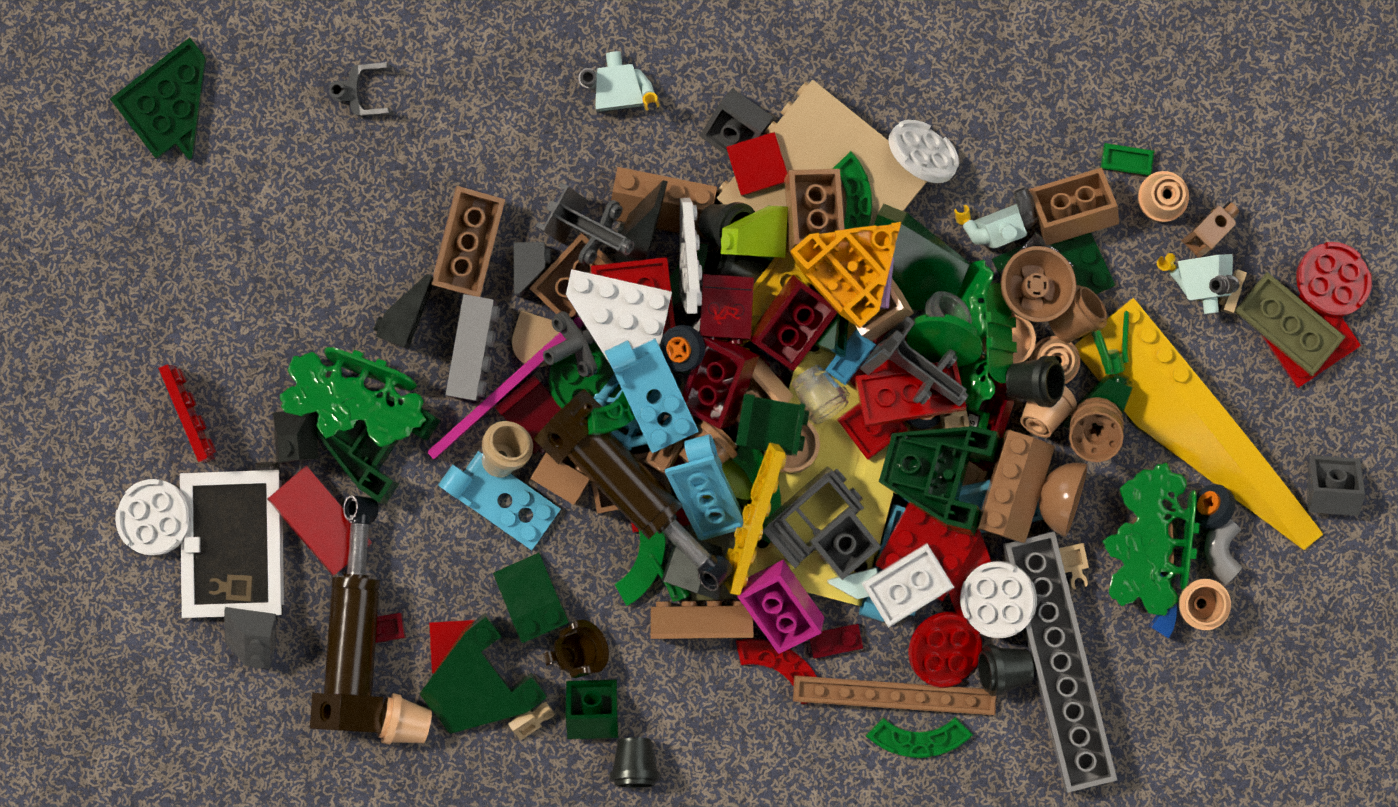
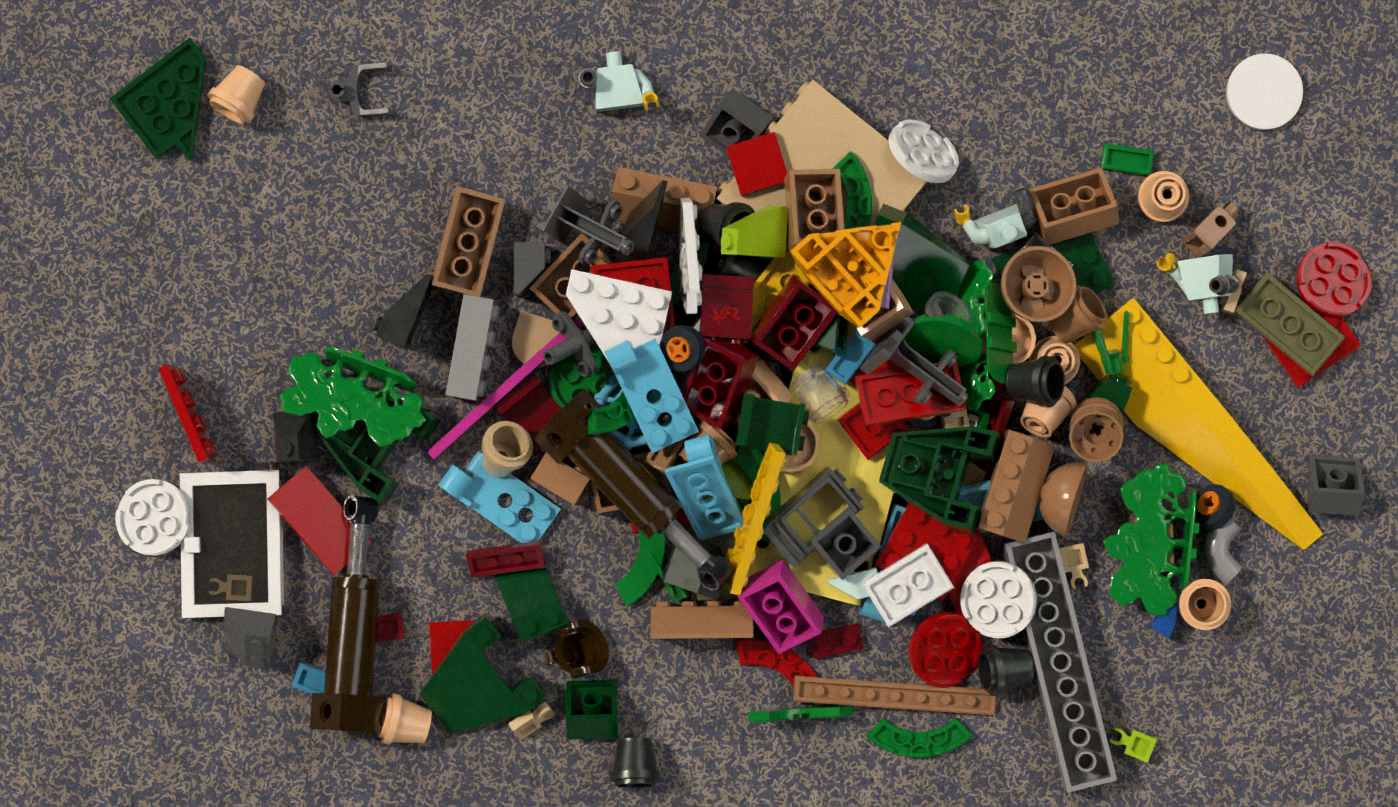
(237, 95): none -> light nougat piece
(309, 679): none -> dark azure tile
(506, 559): none -> dark red plate
(800, 712): none -> green tile
(1136, 745): none -> lime plate
(1264, 91): none -> white tile

